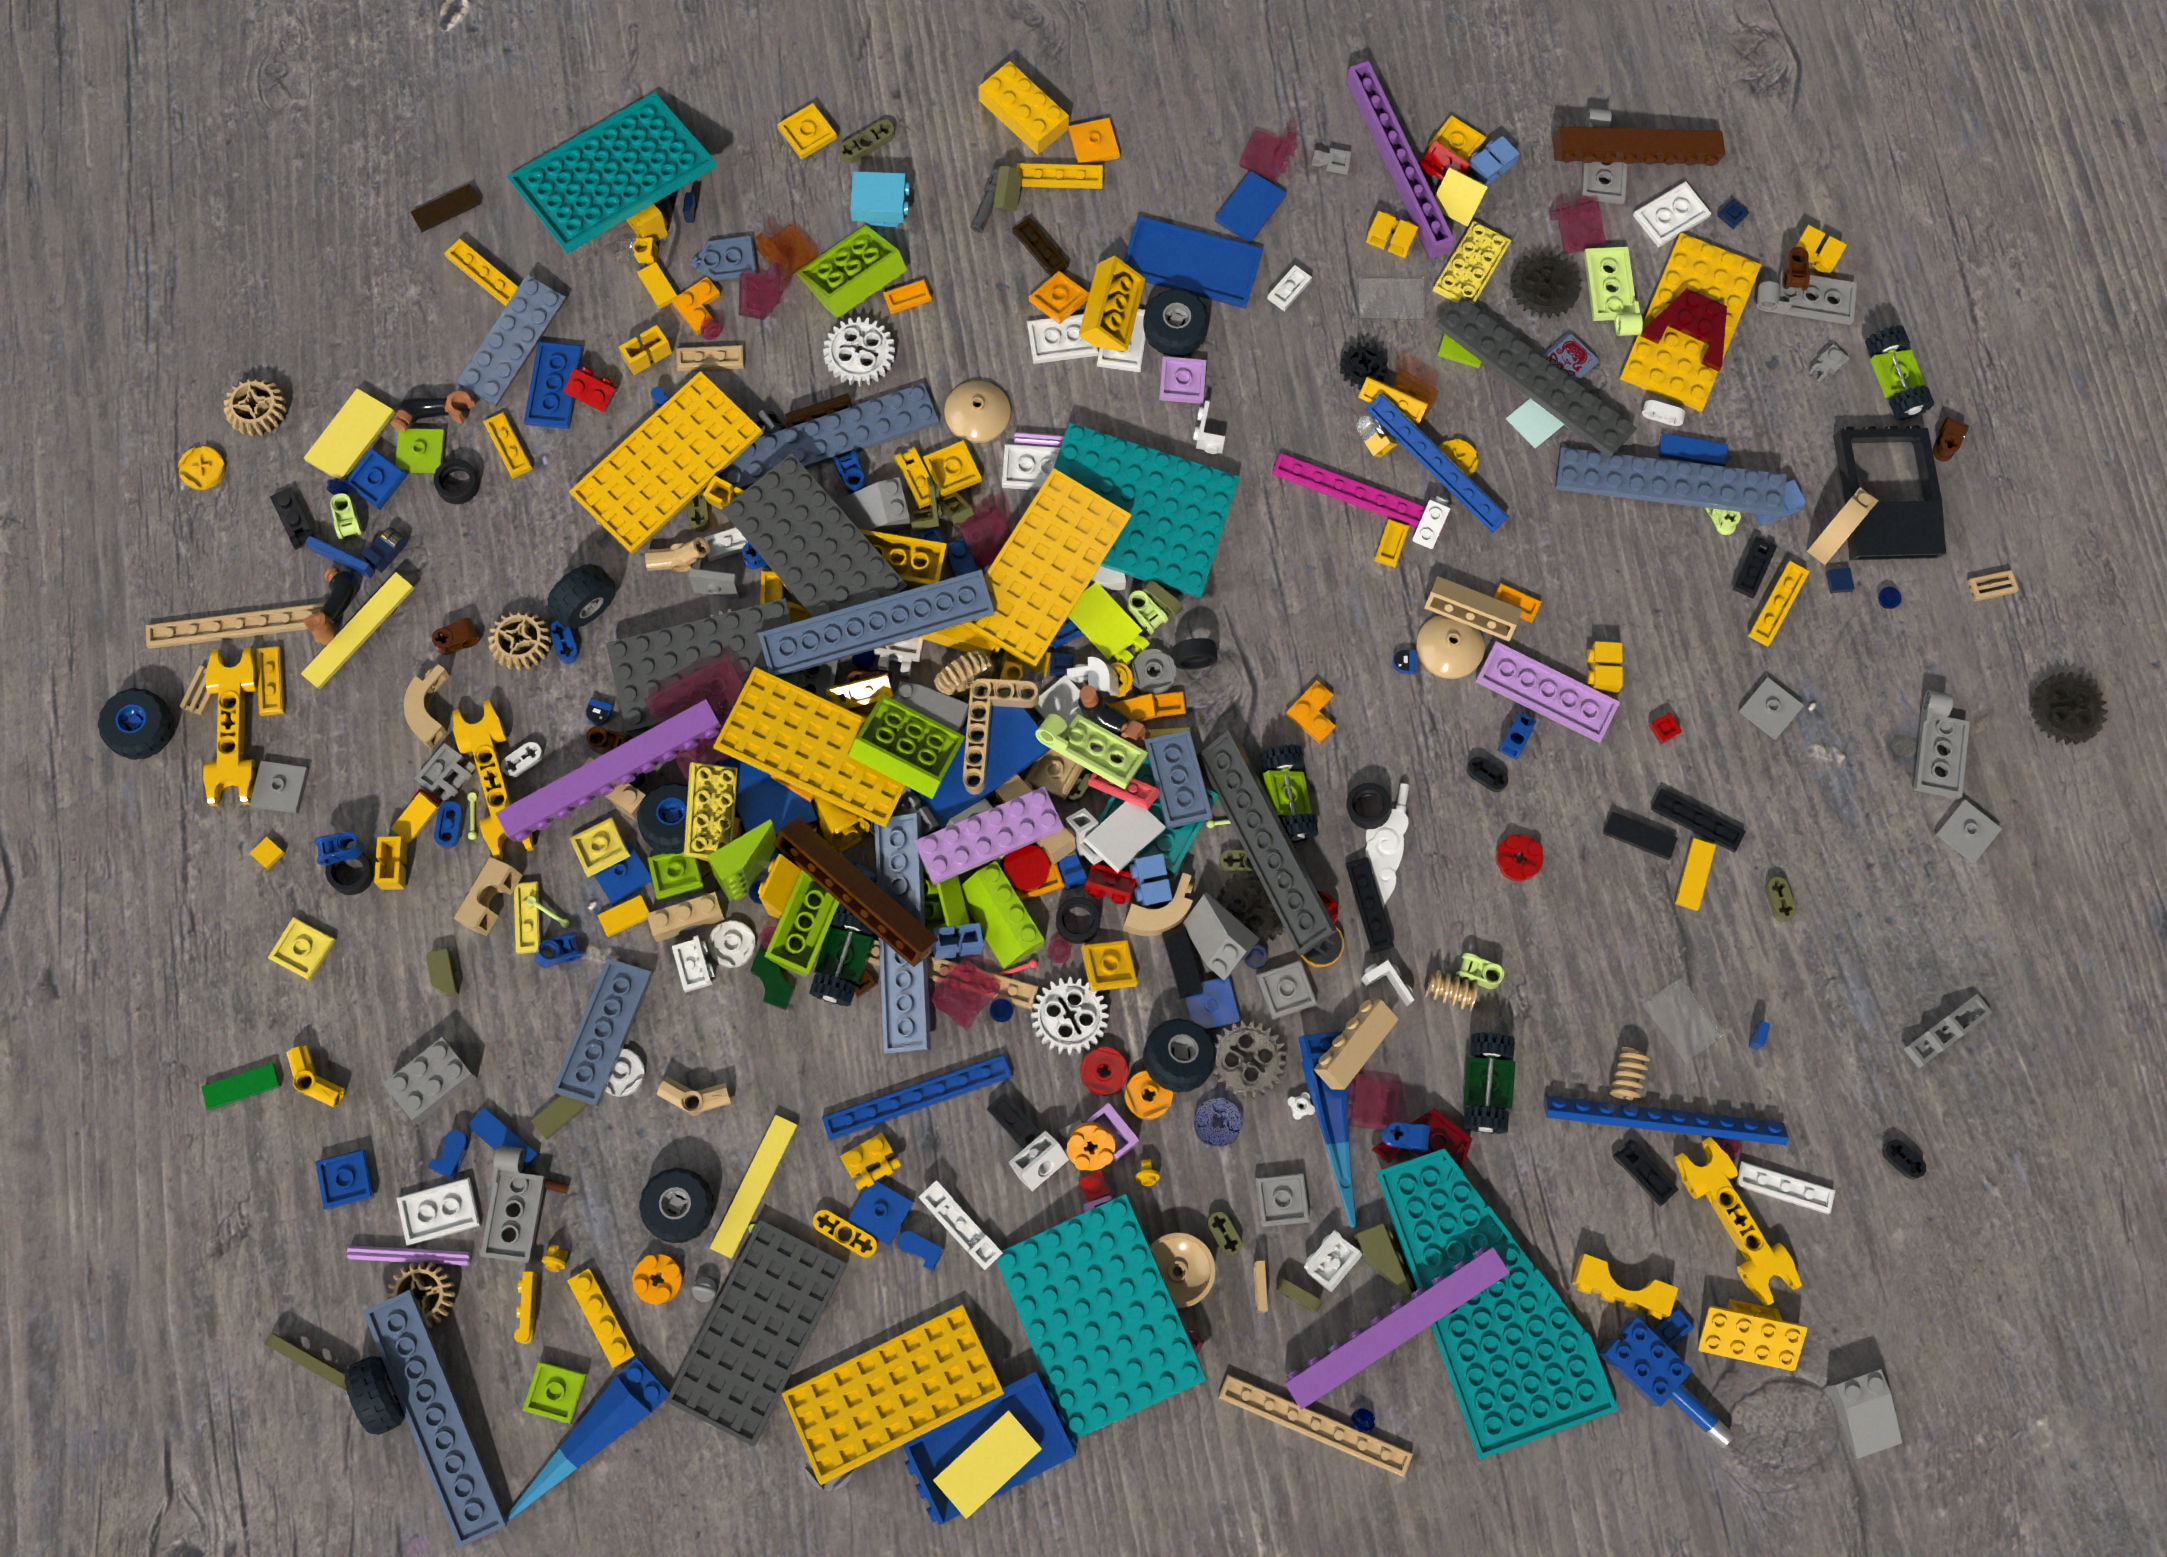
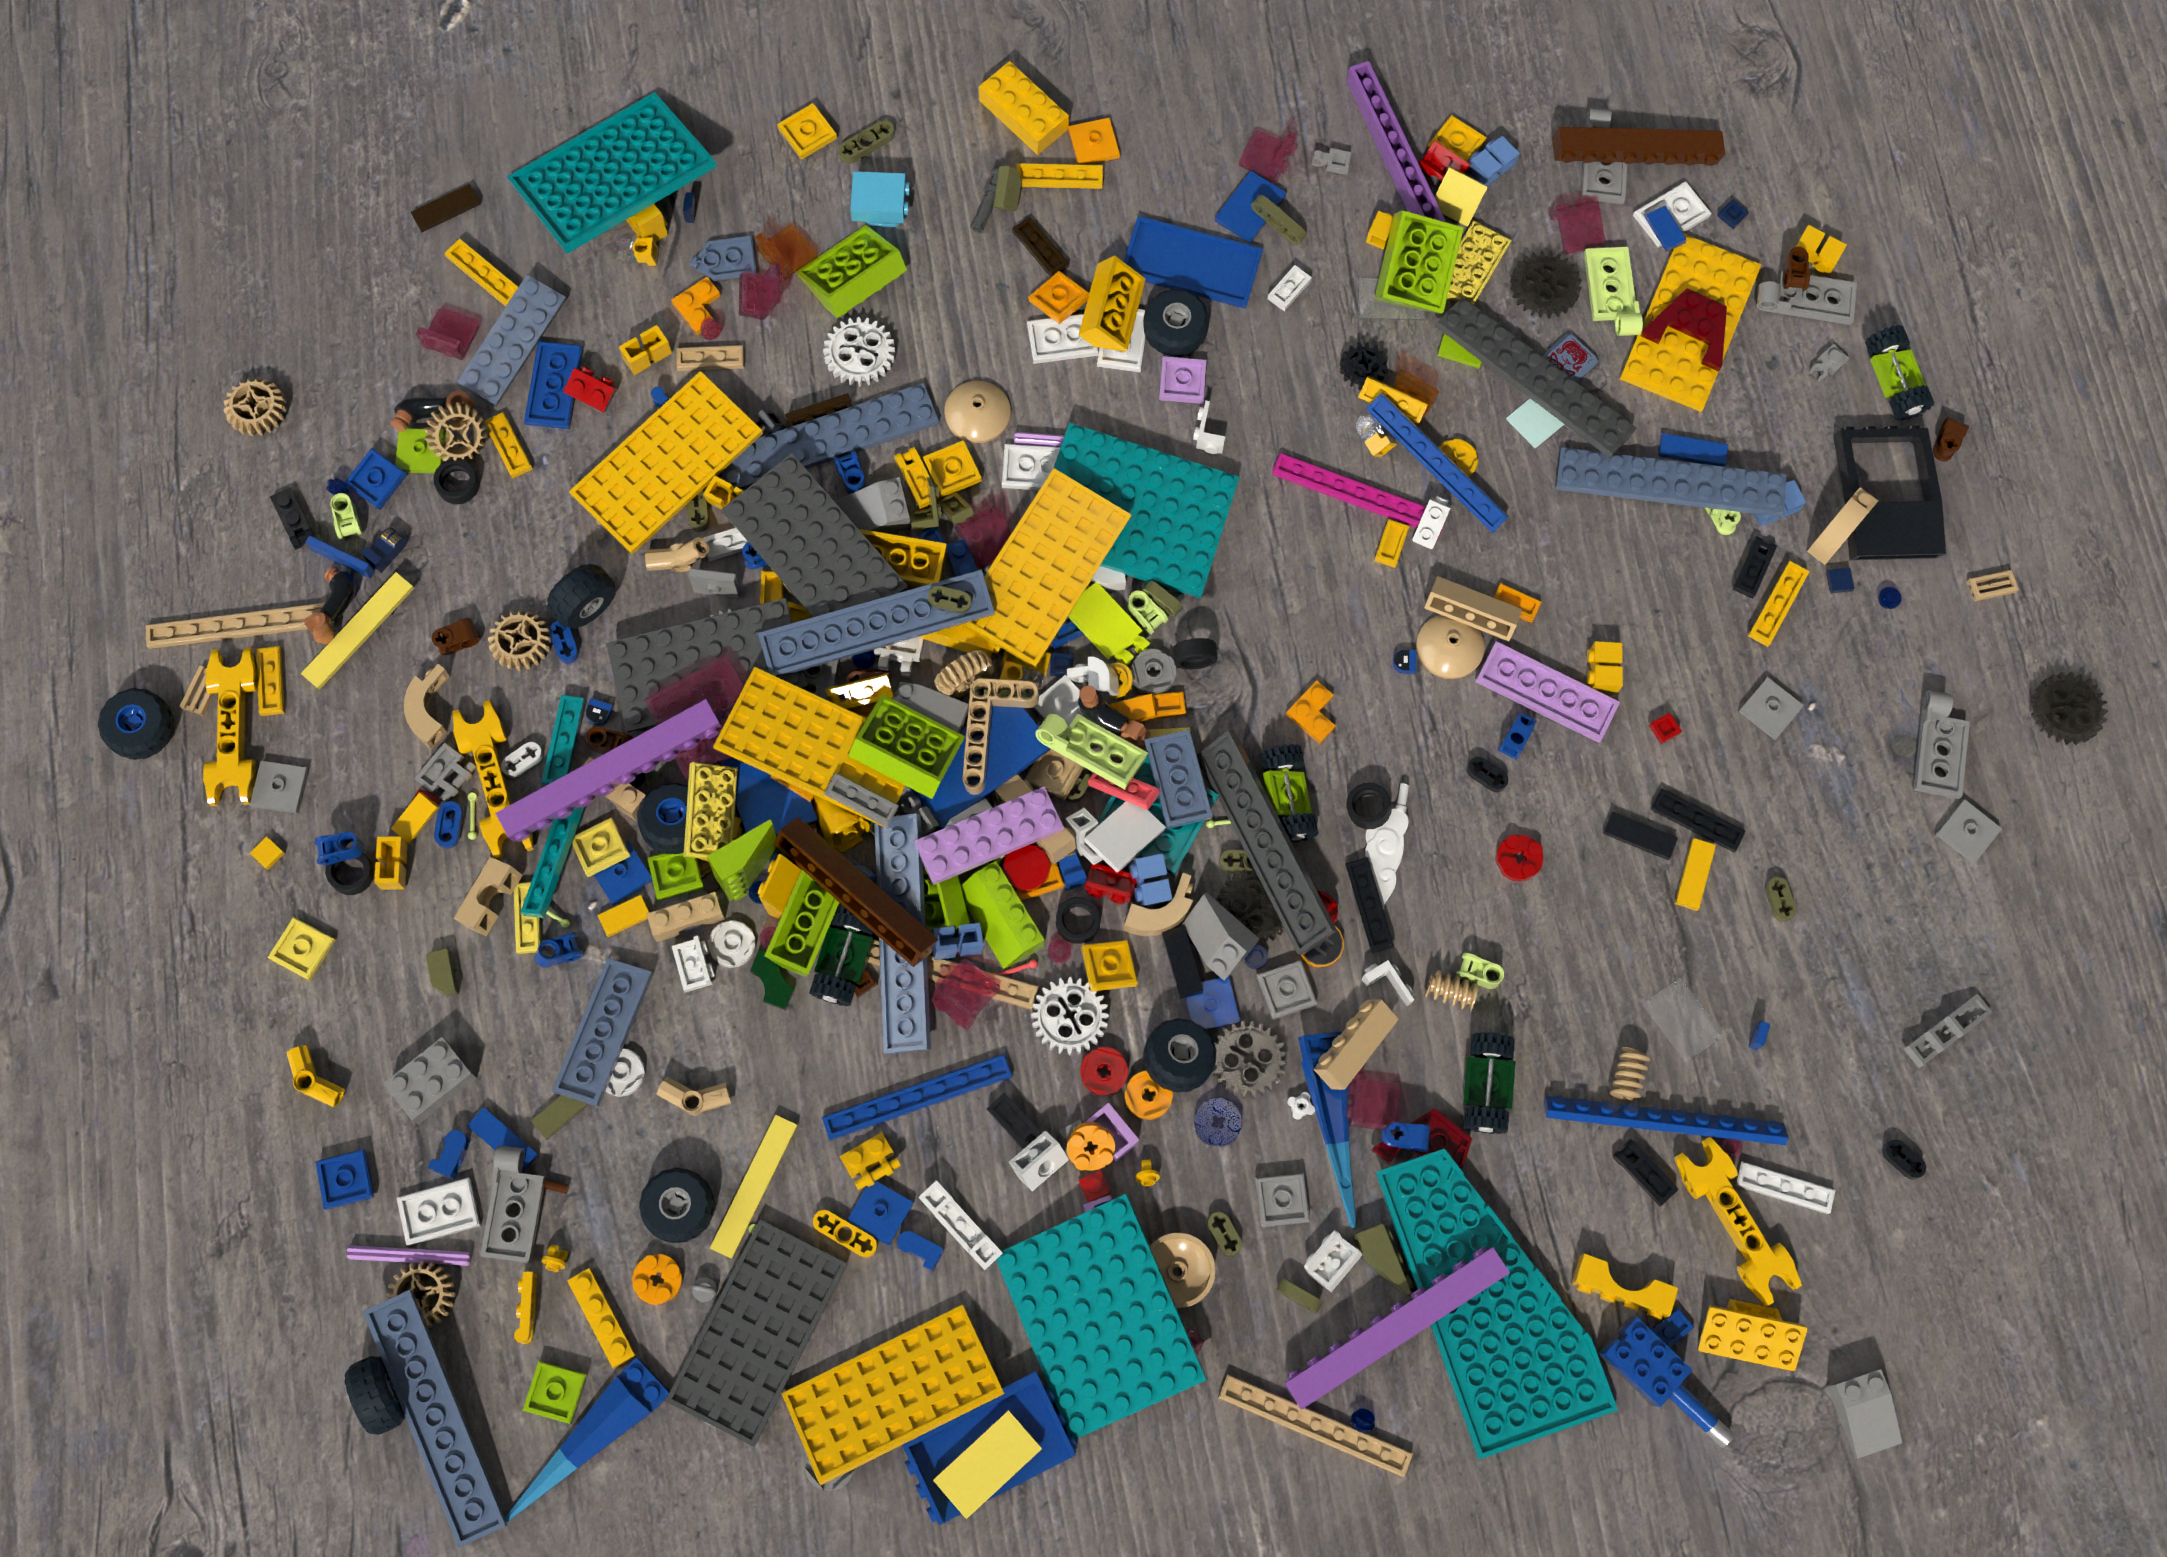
(201, 468): yellow tile -> none
(240, 1086): green tile -> none
(306, 1360): olive beam -> none
(349, 435): light yellow tile -> none
(449, 333): none -> clear pink bracket
(461, 425): none -> tan gear
(550, 865): none -> teal plate
(563, 738): none -> teal plate
(657, 285): yellow tile -> none
(861, 800): none -> light grey tile
(907, 296): light orange tile -> none
(948, 605): none -> olive beam
(1001, 1010): clear blue plate -> none
(1260, 1287): tan tile -> none
(1278, 220): none -> olive beam
(1418, 262): none -> lime slope
(1663, 413): white beam -> none
(1665, 228): none -> blue tile

